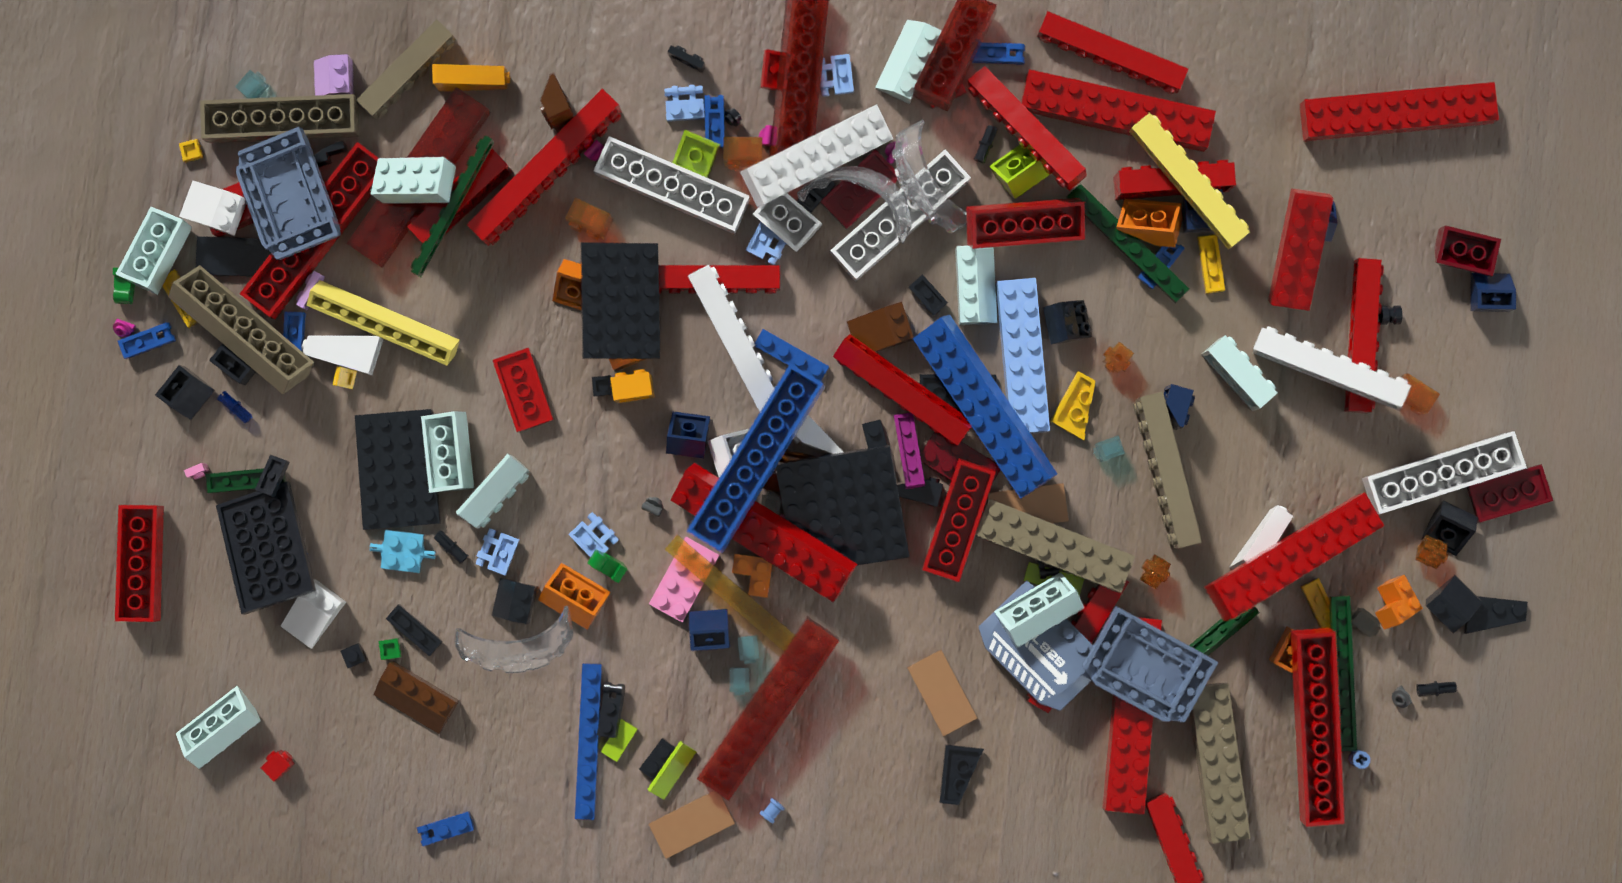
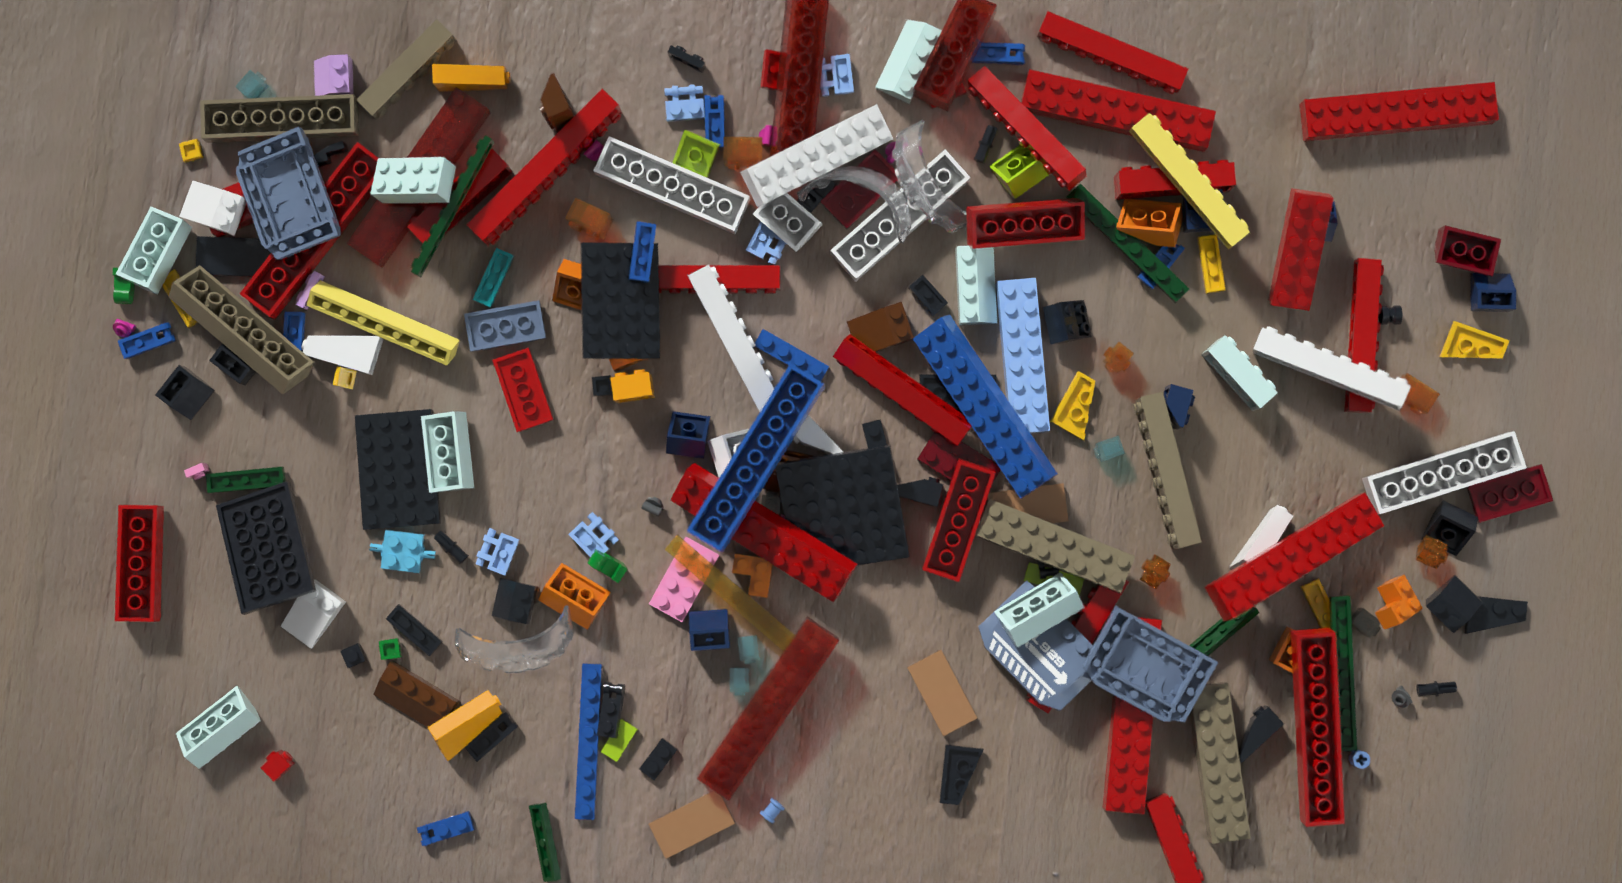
(234, 407): clear blue axle -> none
(272, 476): black plate -> none
(464, 724): none -> light orange slope
(490, 737): none -> black plate
(493, 277): none -> teal plate
(493, 491): light aqua slope -> none
(505, 326): none -> sand blue plate
(545, 842): none -> dark green plate
(642, 251): none -> blue plate
(671, 770): lime tile -> none
(732, 117): black plate -> none
(909, 450): magenta plate -> none
(1259, 729): none -> black slope
(1472, 343): none -> yellow wing

